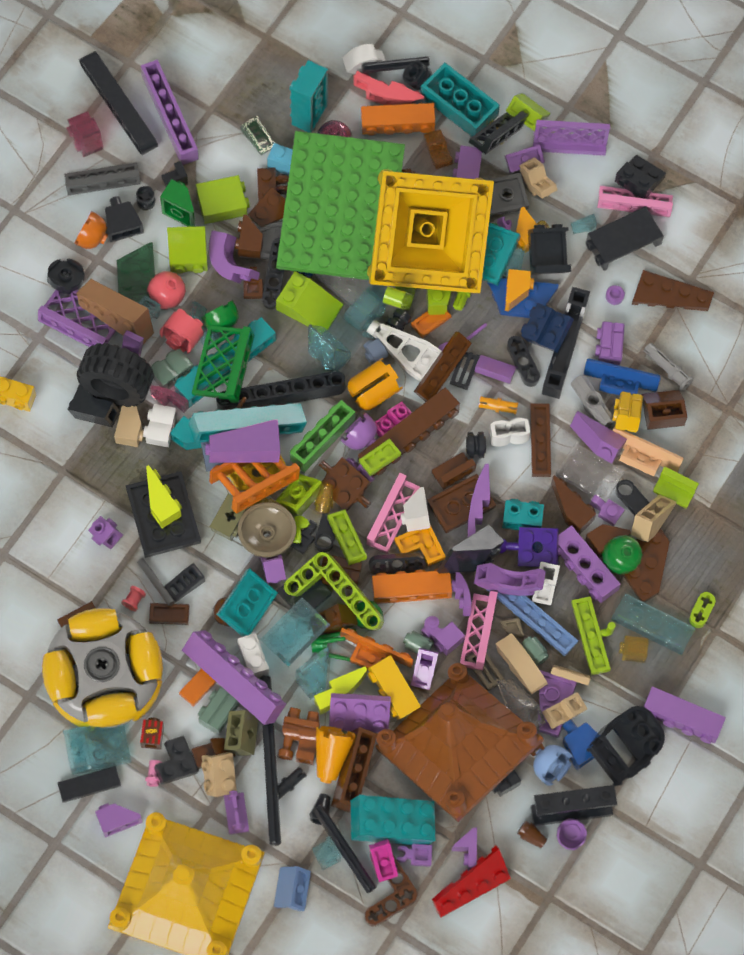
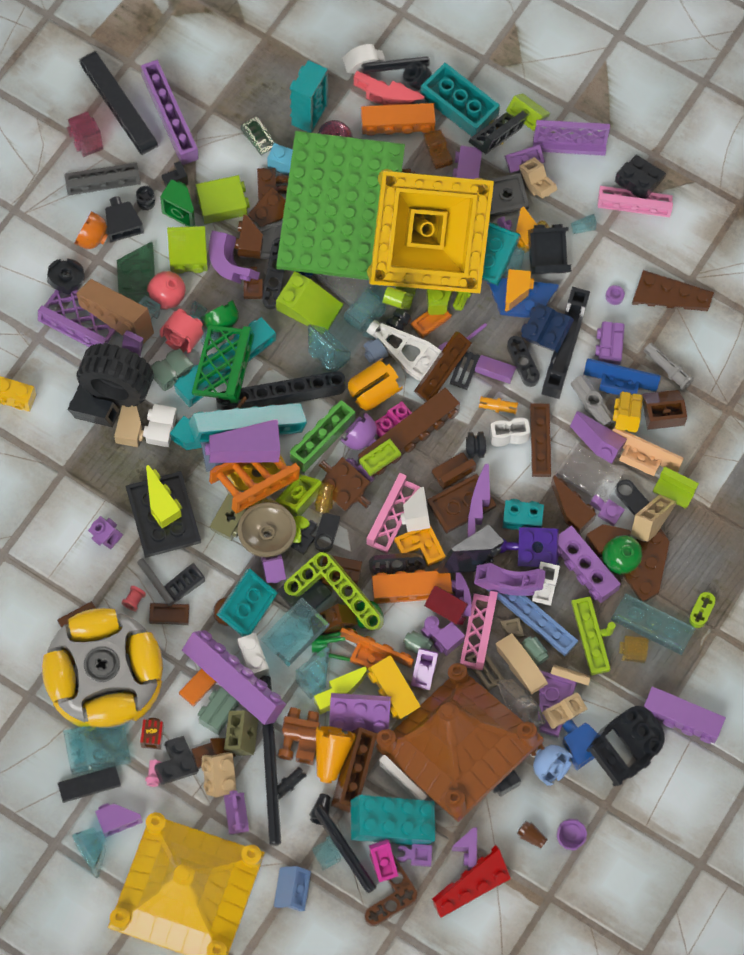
(92, 848): none -> clear light blue slope
(166, 395): clear pink slope -> none
(347, 537): lime tile -> none
(397, 775): none -> white tile
(446, 605): none -> dark red panel
(573, 804): black fence -> none
(623, 237): black panel -> none

